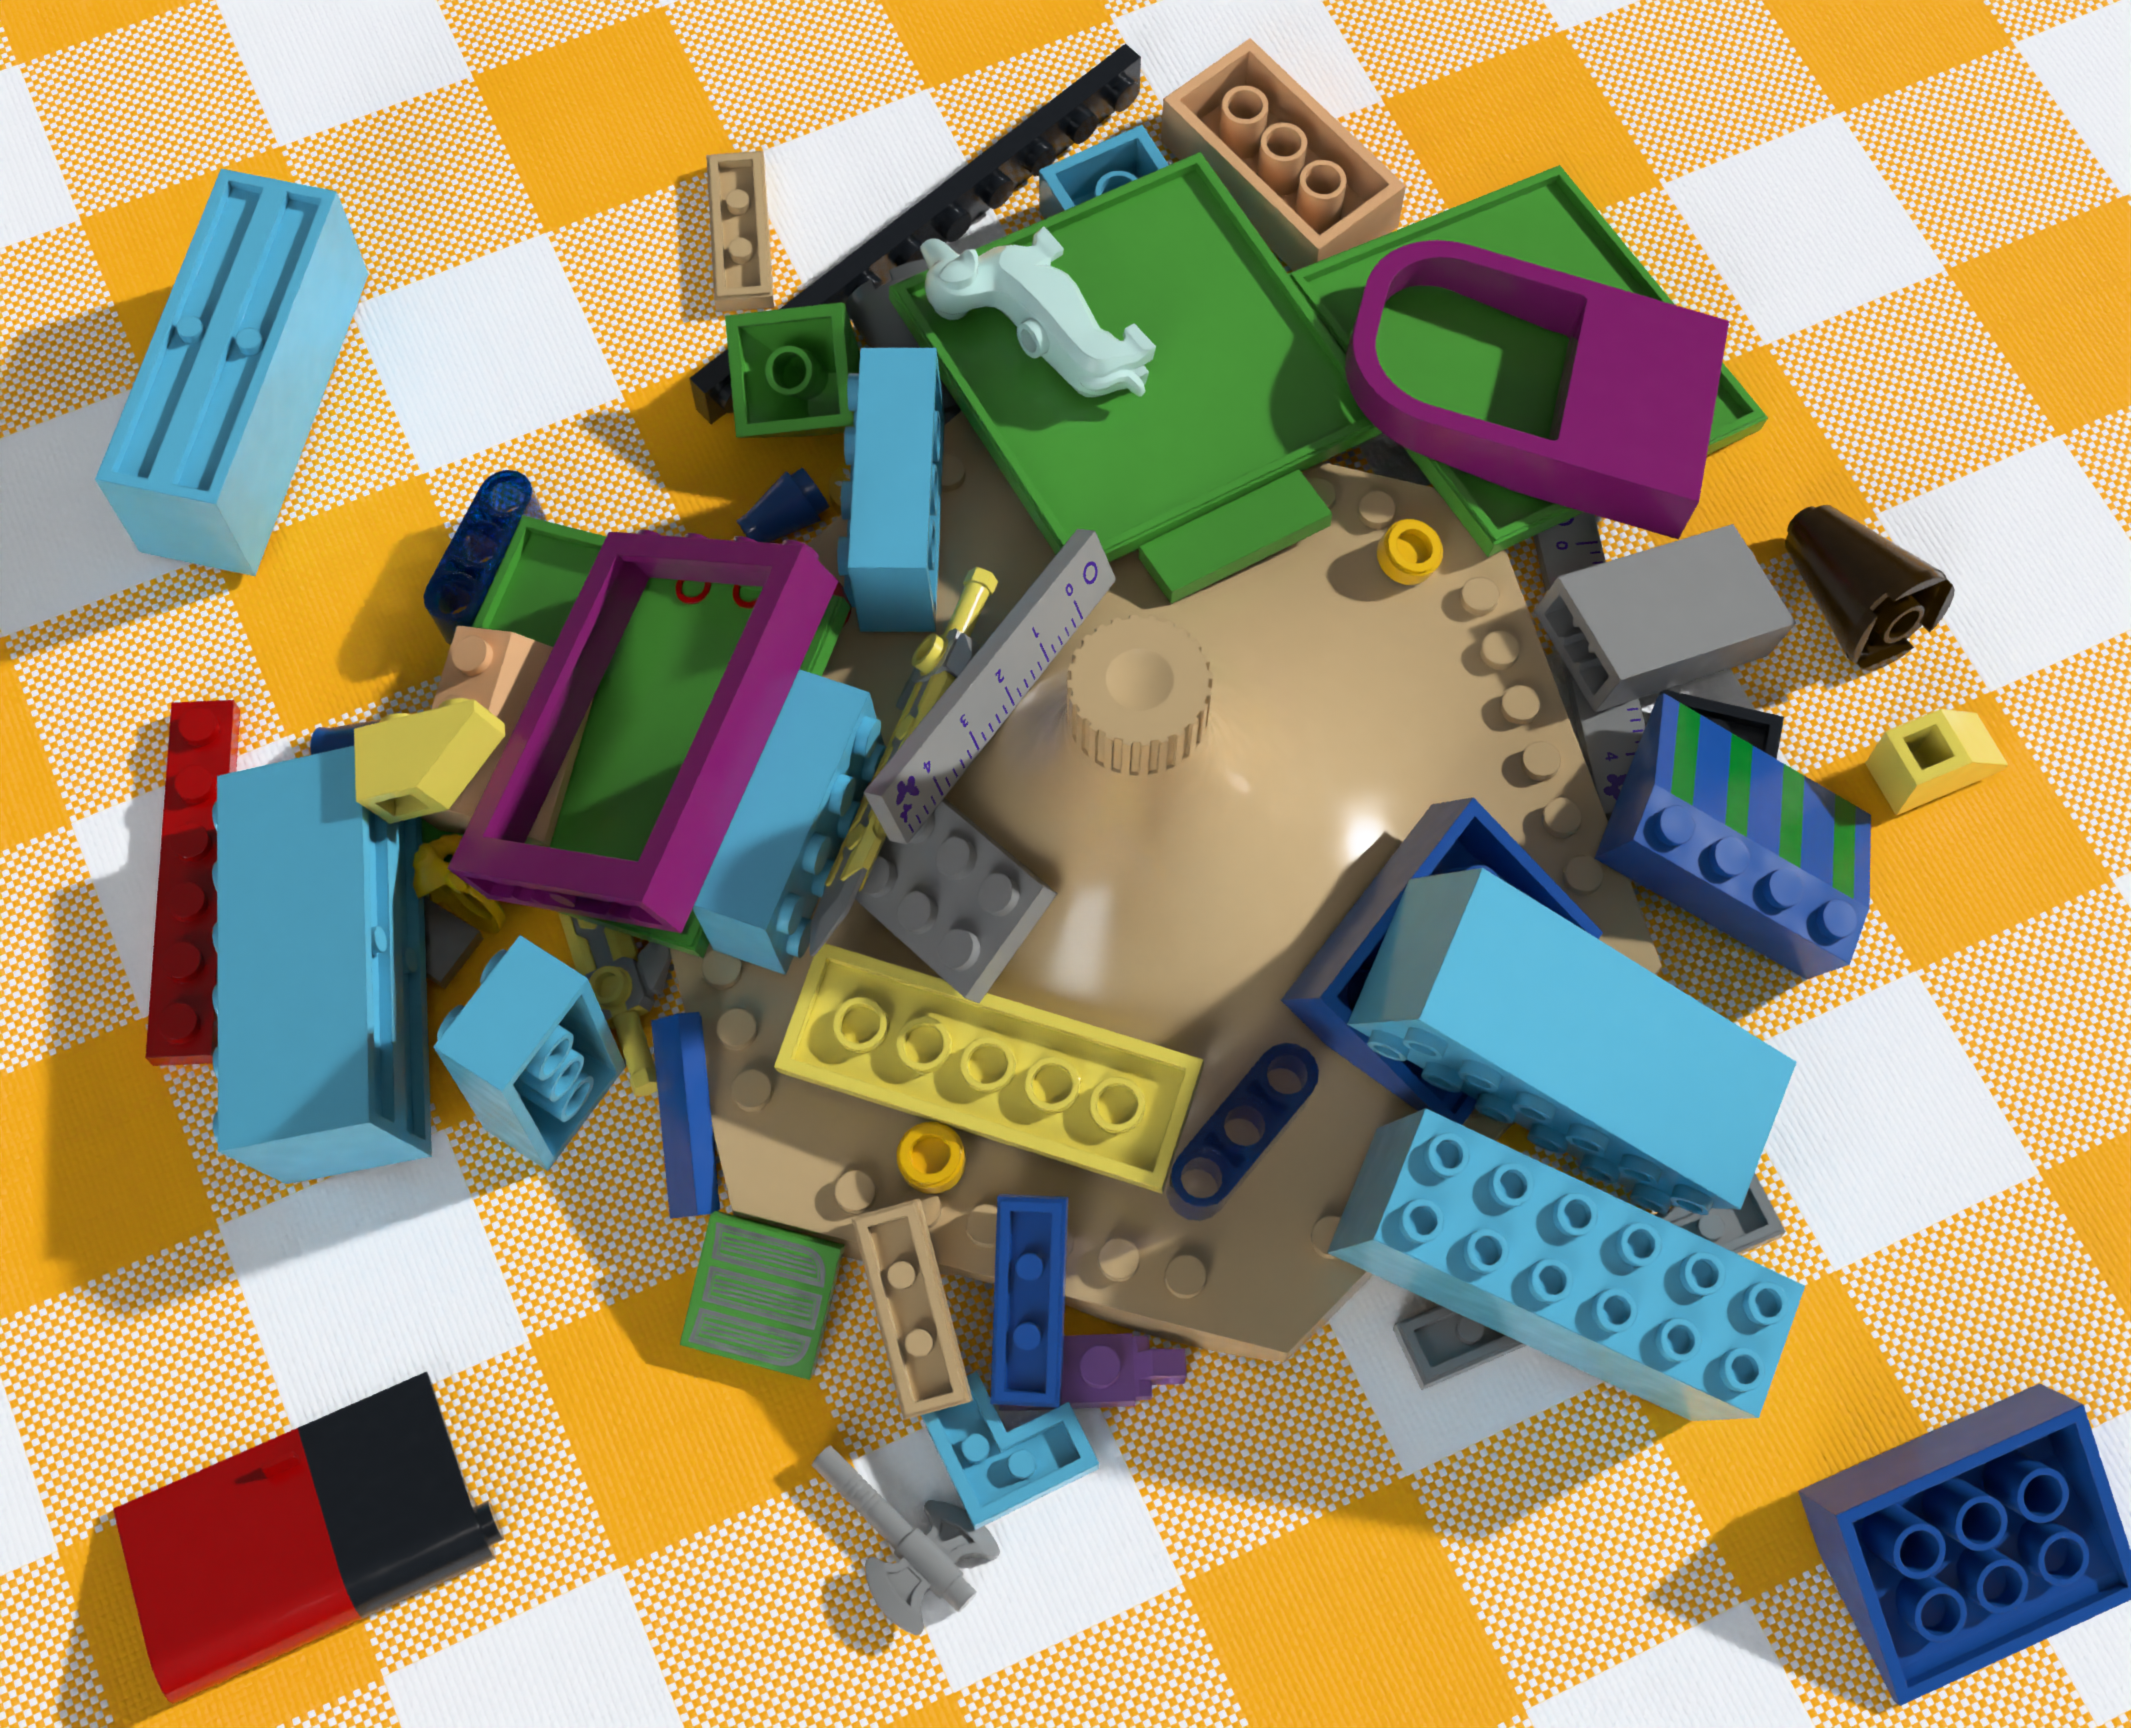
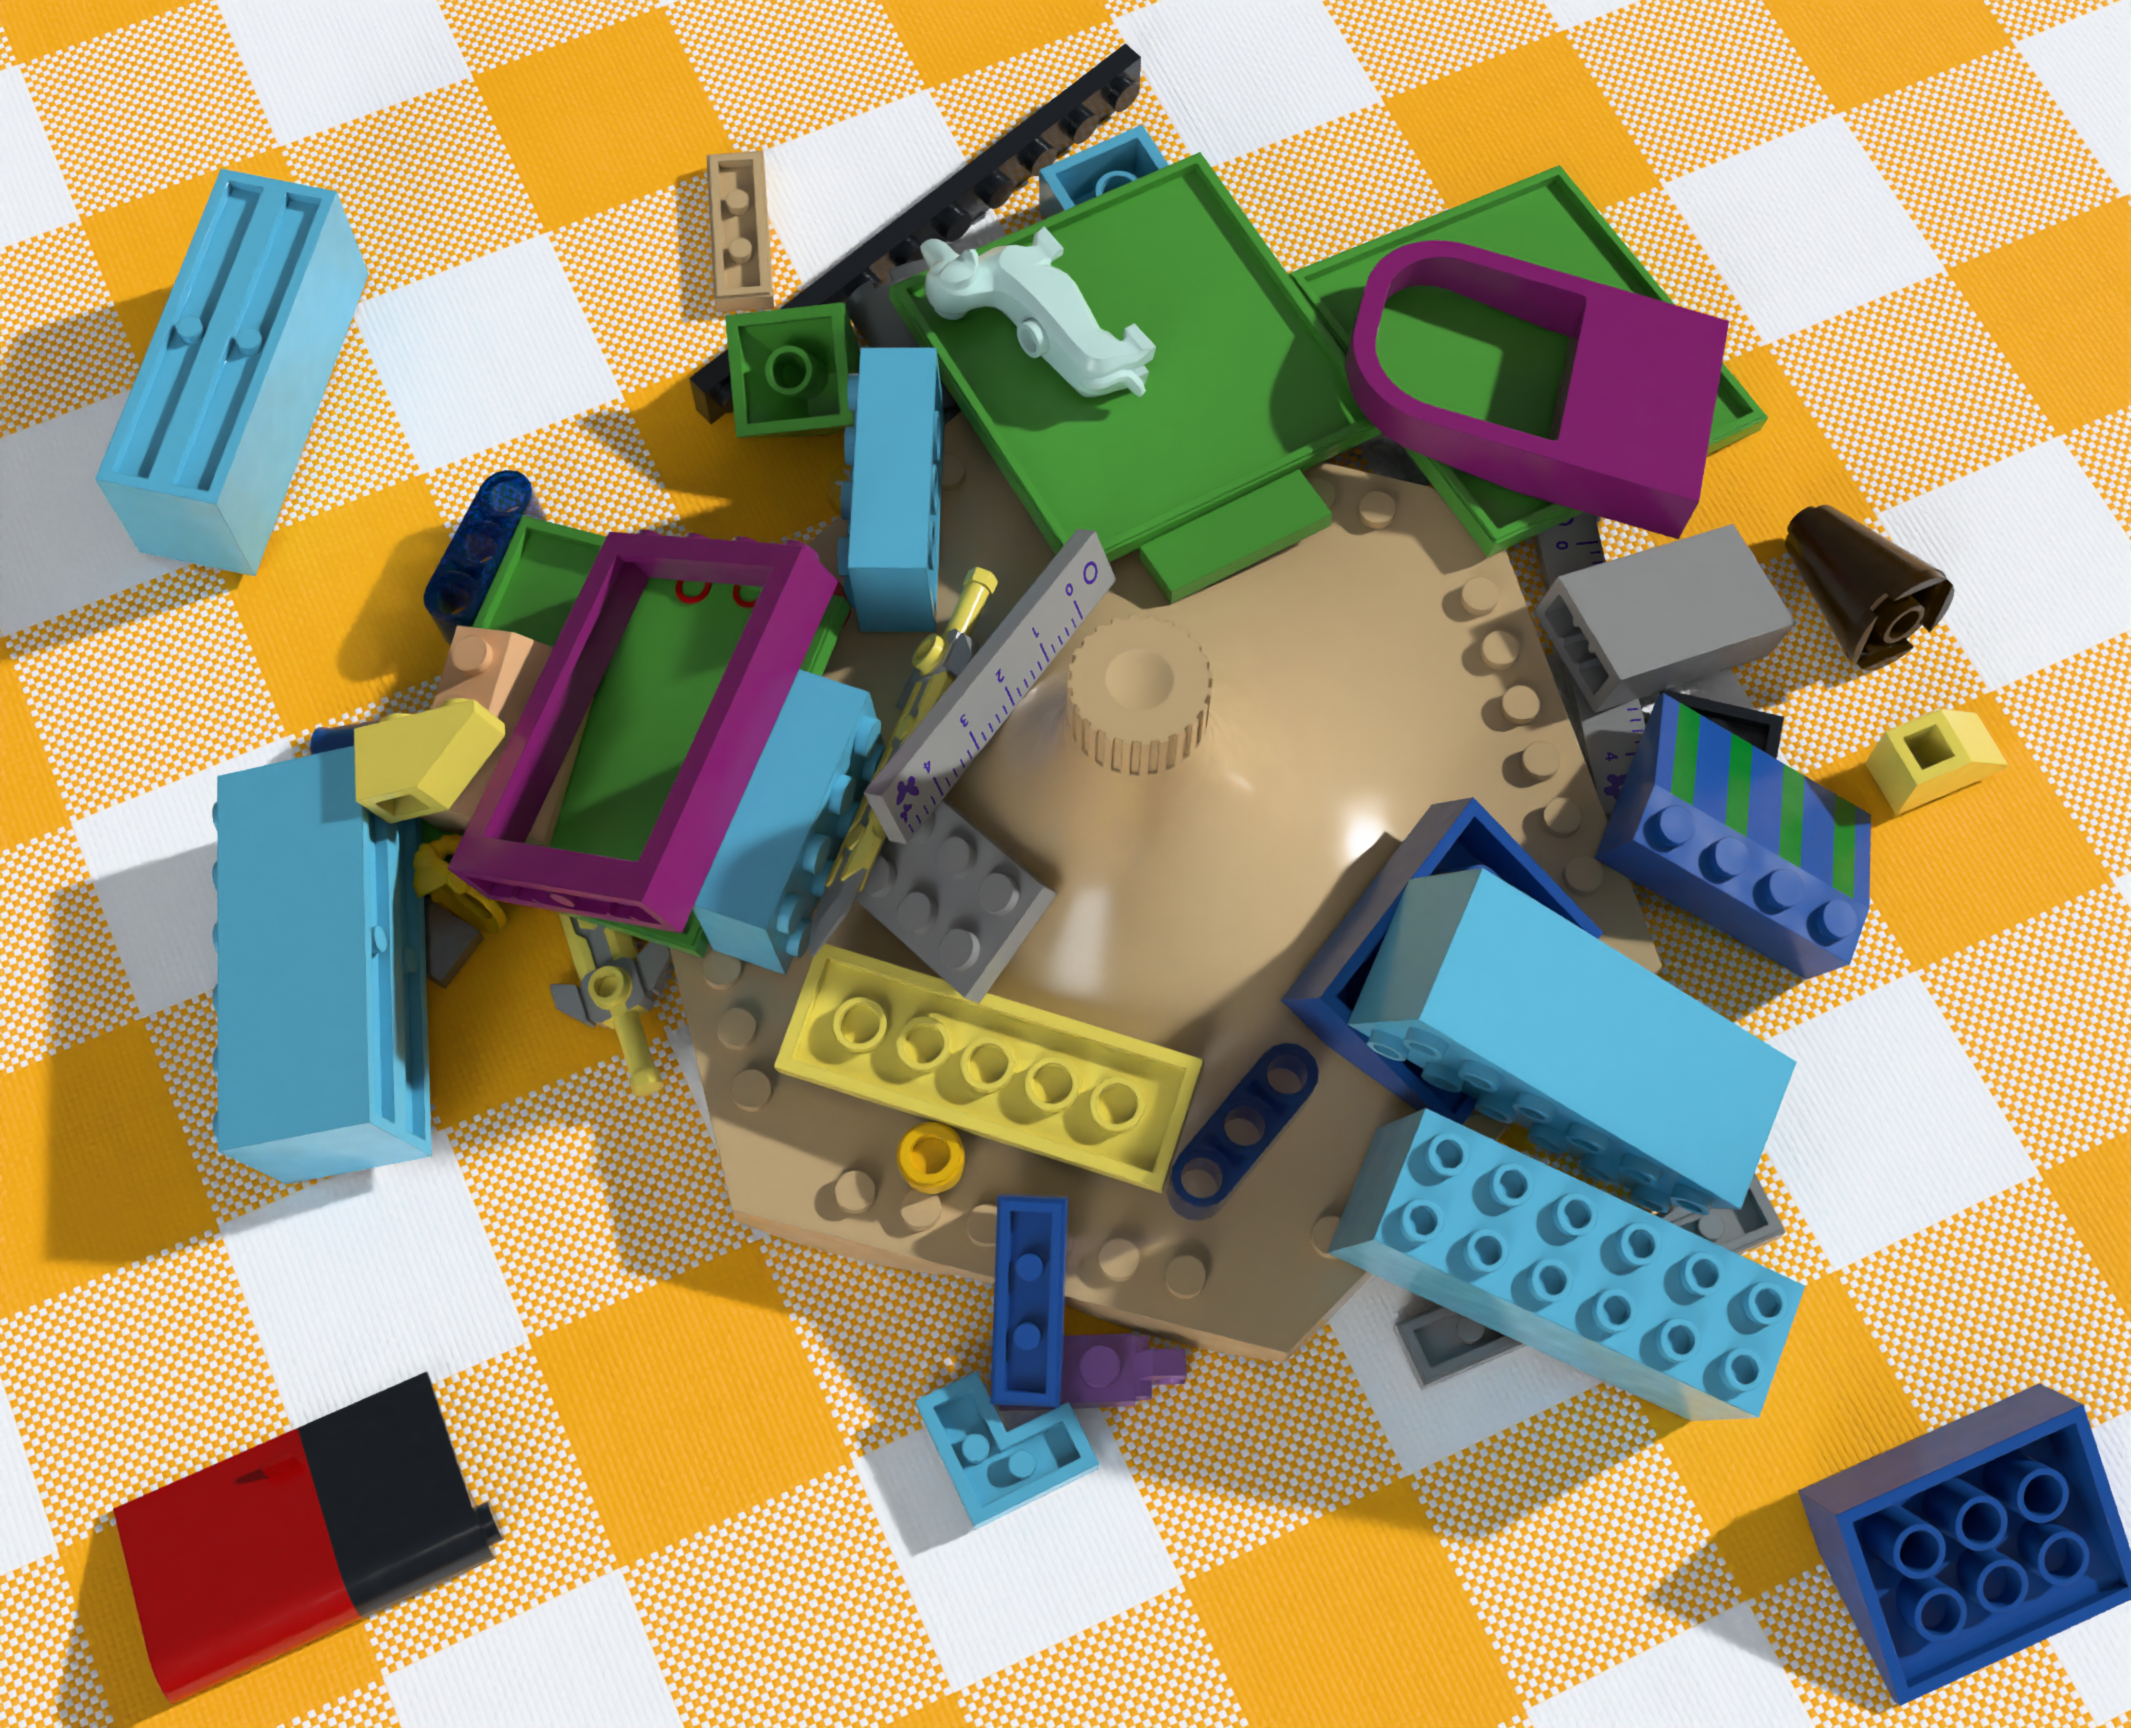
(184, 958): red plate -> none
(530, 1051): medium azure brick -> none
(685, 1115): blue tile -> none
(762, 1295): tile -> none
(785, 508): blue cone -> none
(912, 1309): tan tile -> none
(925, 1560): light grey piece -> none
(1282, 158): light nougat brick -> none
(1409, 552): yellow tile -> none

